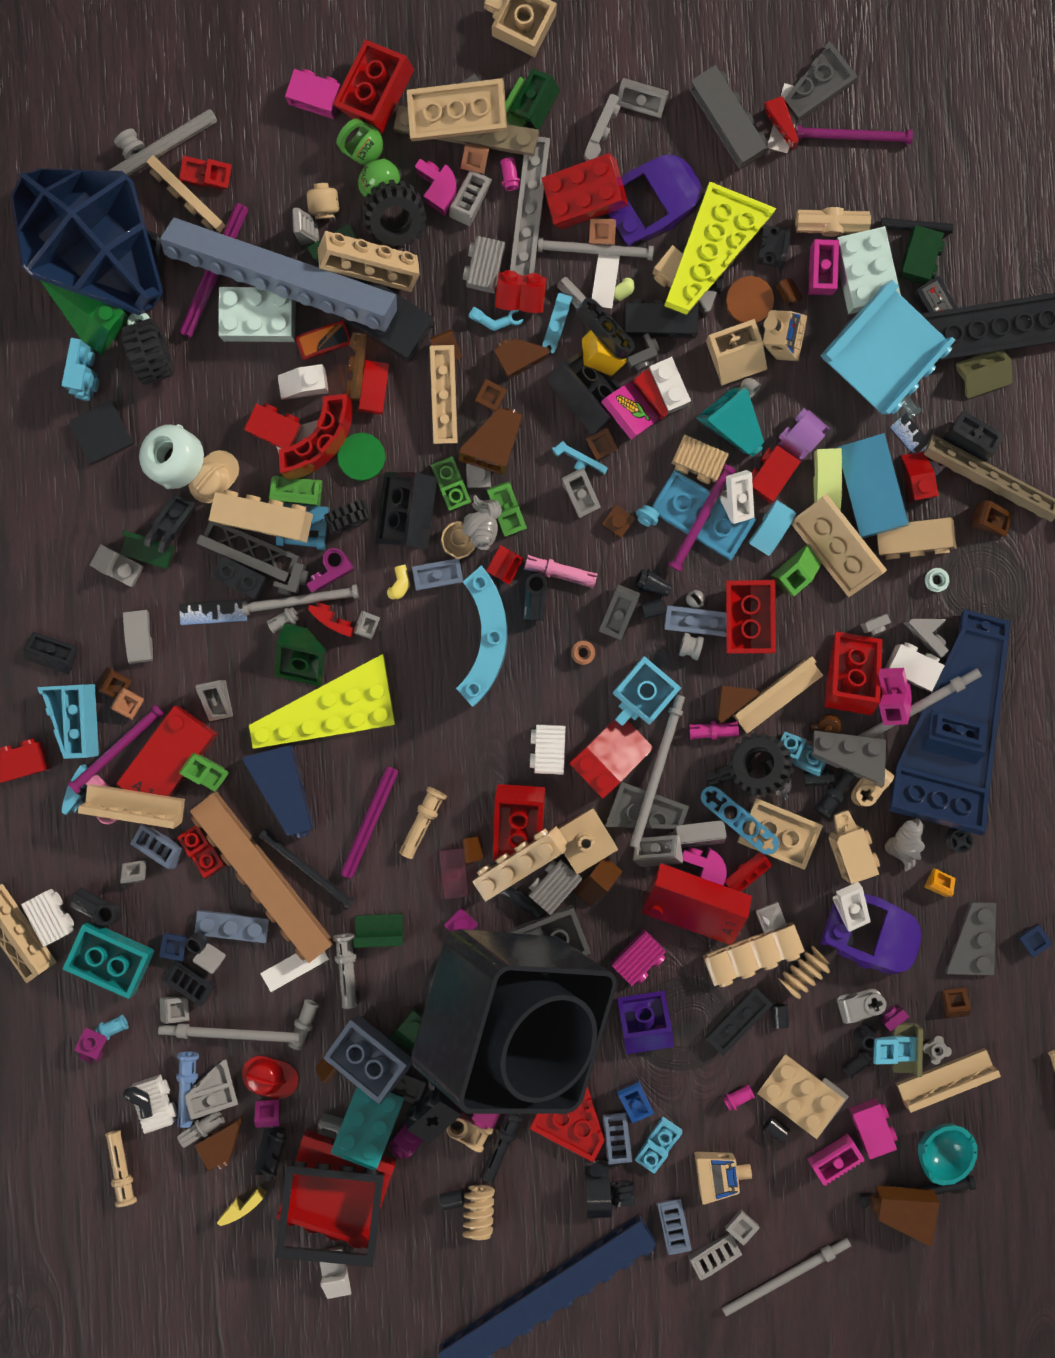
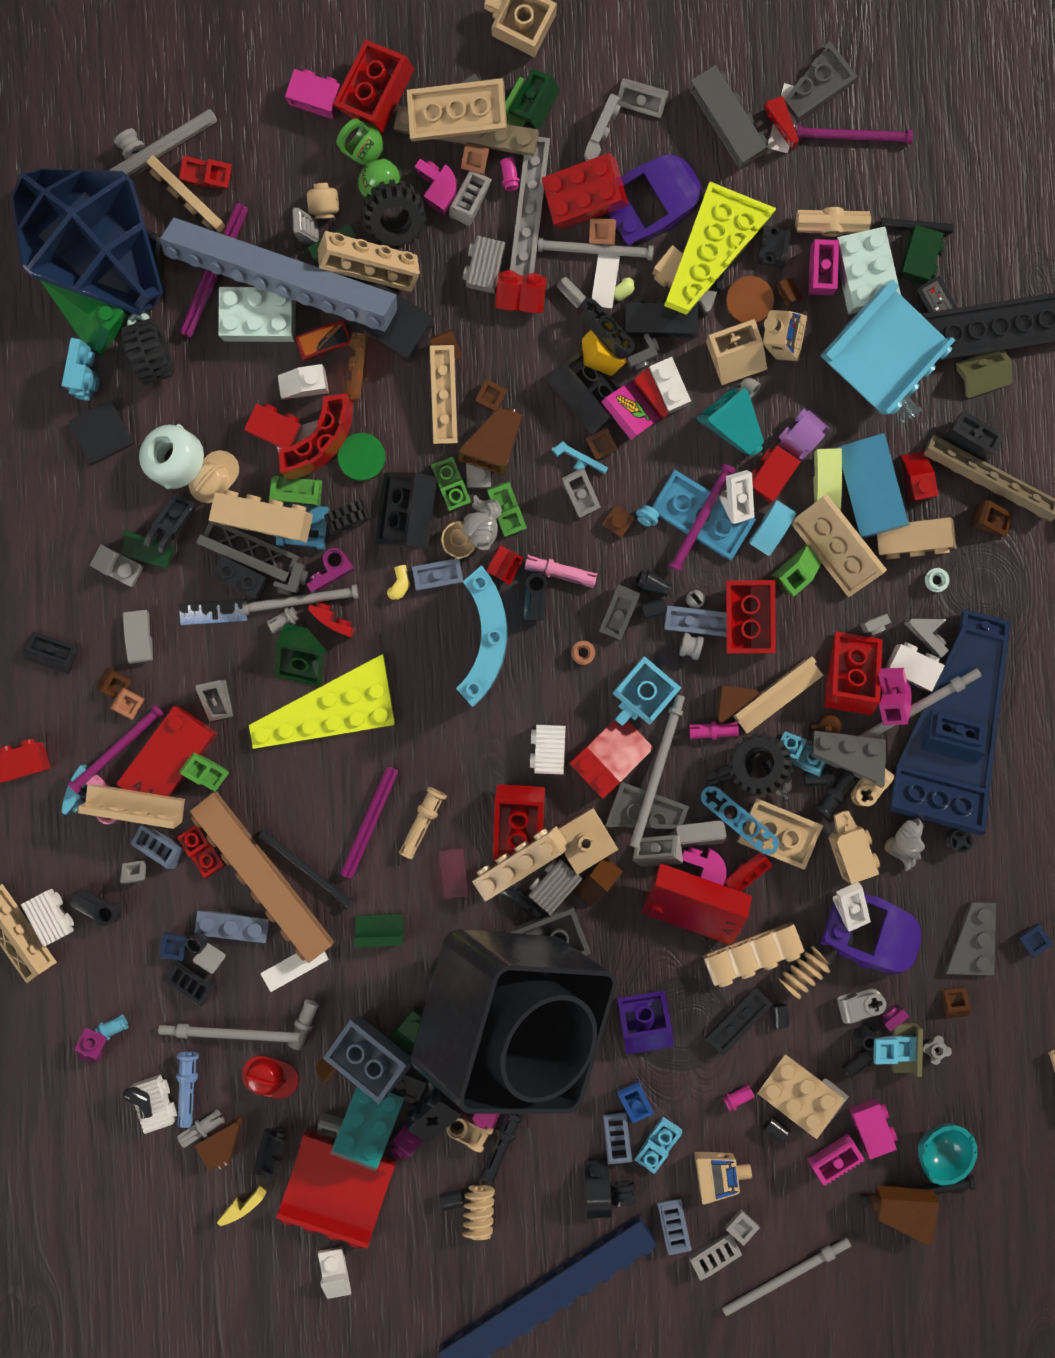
(74, 718): medium azure wedge -> none
(108, 959): teal brick -> none
(123, 1181): tan pin -> none
(174, 1009): light grey slope -> none
(211, 1093): light grey wing -> none
(267, 1113): magenta plate -> none
(282, 786): dark blue slope -> none
(321, 1255): black window -> none
(345, 959): light grey pin -> none
(366, 625): light grey slope -> none
(373, 387): red slope -> none
(461, 920): magenta plate -> none
(472, 849): reddish brown slope -> none
(478, 316): medium azure arm -> none
(519, 356): reddish brown slope -> none
(557, 321): medium azure piece -> none
(575, 1130): red plate -> none
(638, 958): dark pink brick -> none
(699, 459): tan brick -> none
(770, 917): light grey tile -> none
(914, 438): sticker -> none
(940, 883): light orange slope -> none
(947, 1080): tan fence -> none

